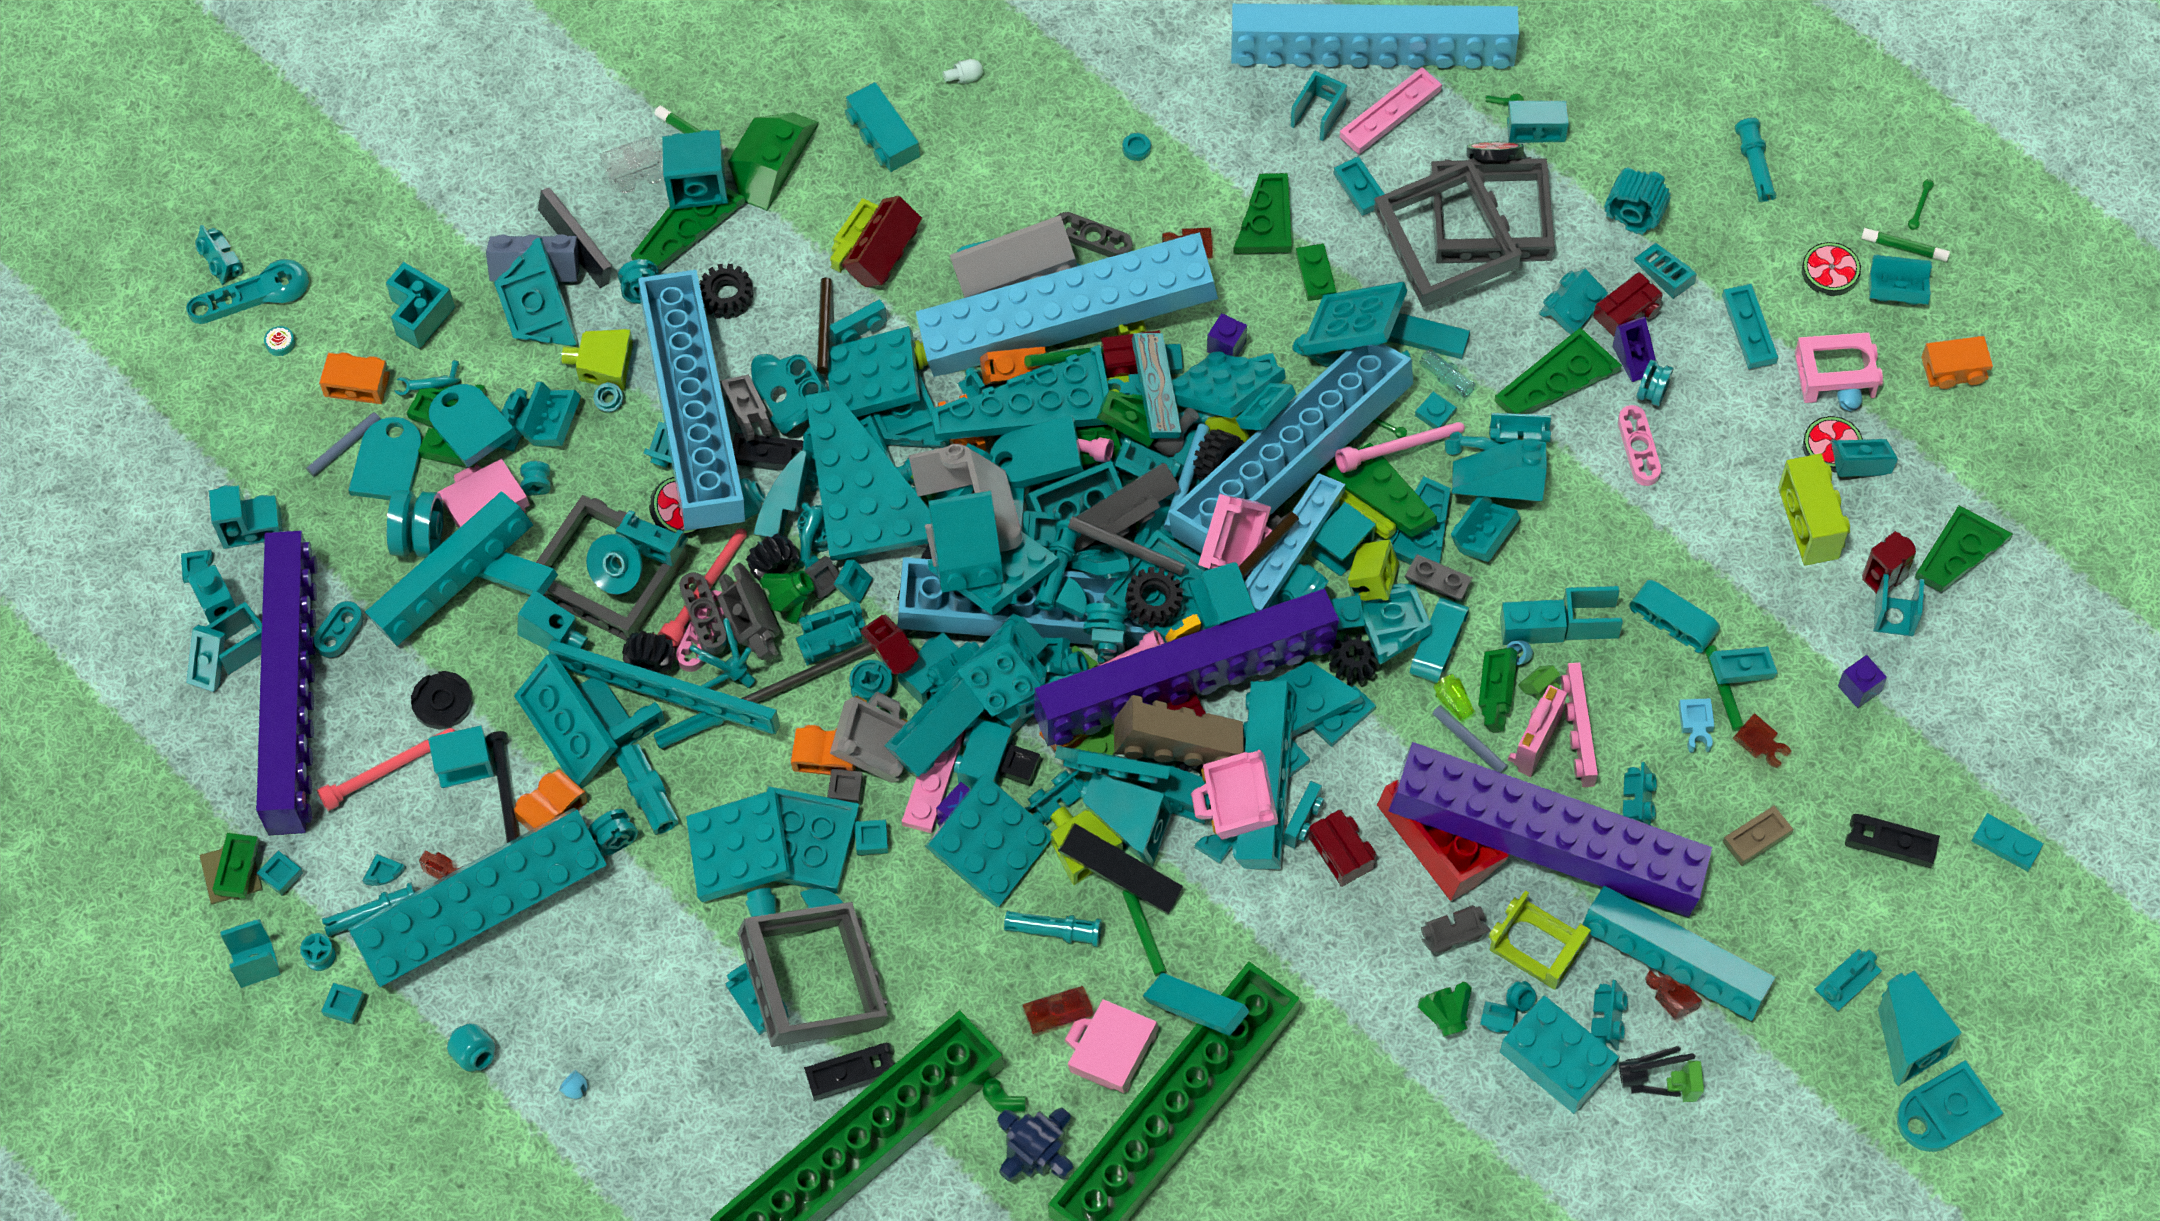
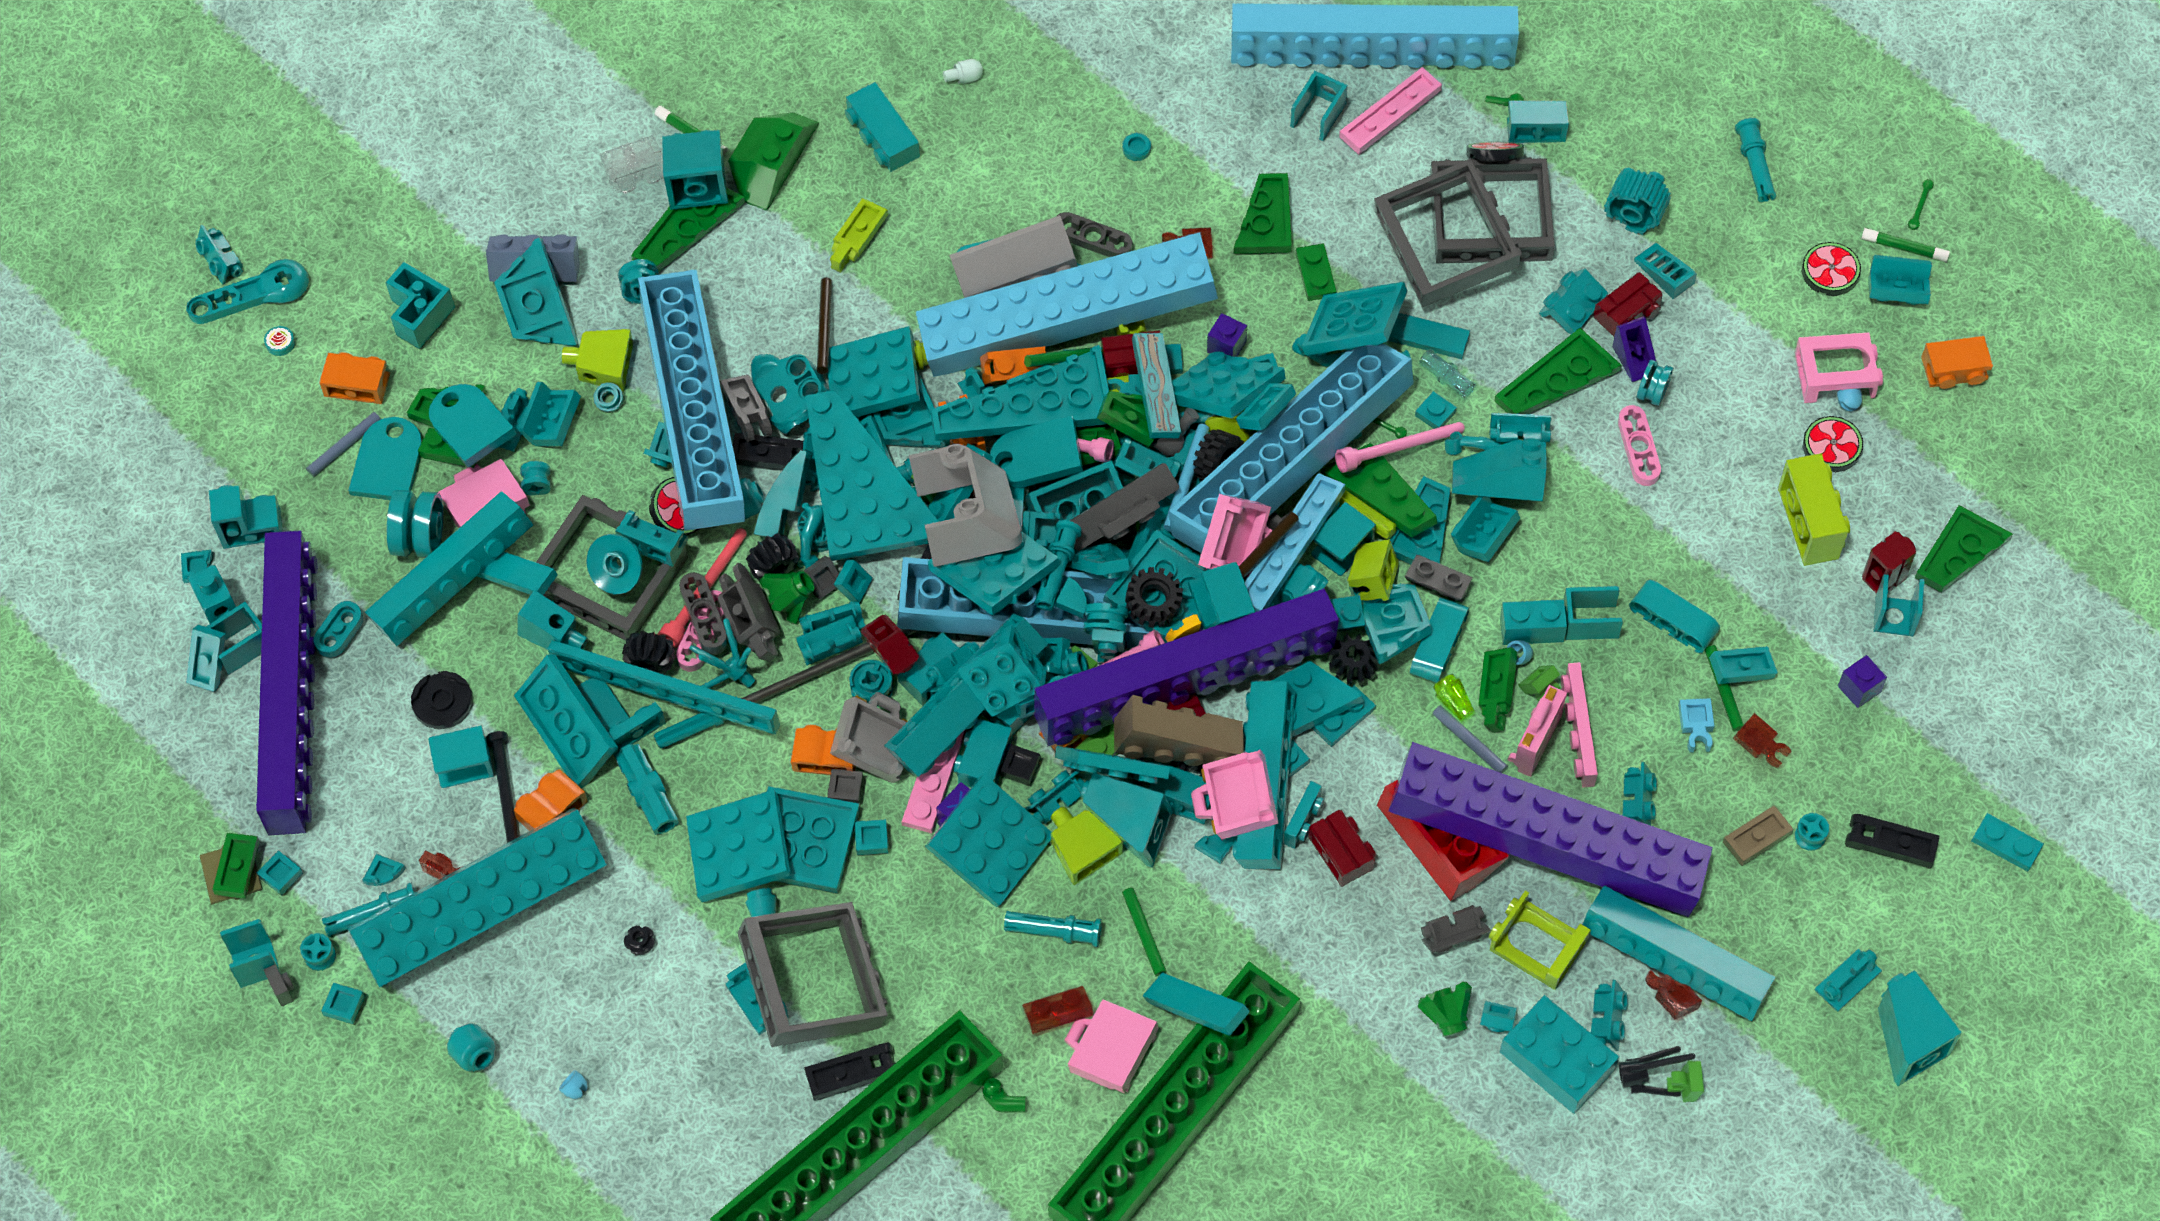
(280, 984): none -> dark grey plate
(334, 794): coral piece -> none
(433, 382): teal piece -> none
(564, 223): black tile -> none
(613, 831): teal wheel -> none
(645, 945): none -> black plate
(722, 277): black tyre -> none
(819, 897): teal tile -> none
(867, 319): teal plate -> none
(882, 241): dark red brick -> none
(965, 541): teal slope -> none
(1035, 1144): dark blue piece -> none
(1120, 868): black tile -> none
(1126, 545): dark grey bar -> none
(1358, 184): teal plate -> none
(1521, 996): teal plate -> none
(1750, 326): teal plate -> none
(1814, 825): none -> teal wheel
(1863, 457): teal slope -> none
(1949, 1107): teal tile -> none

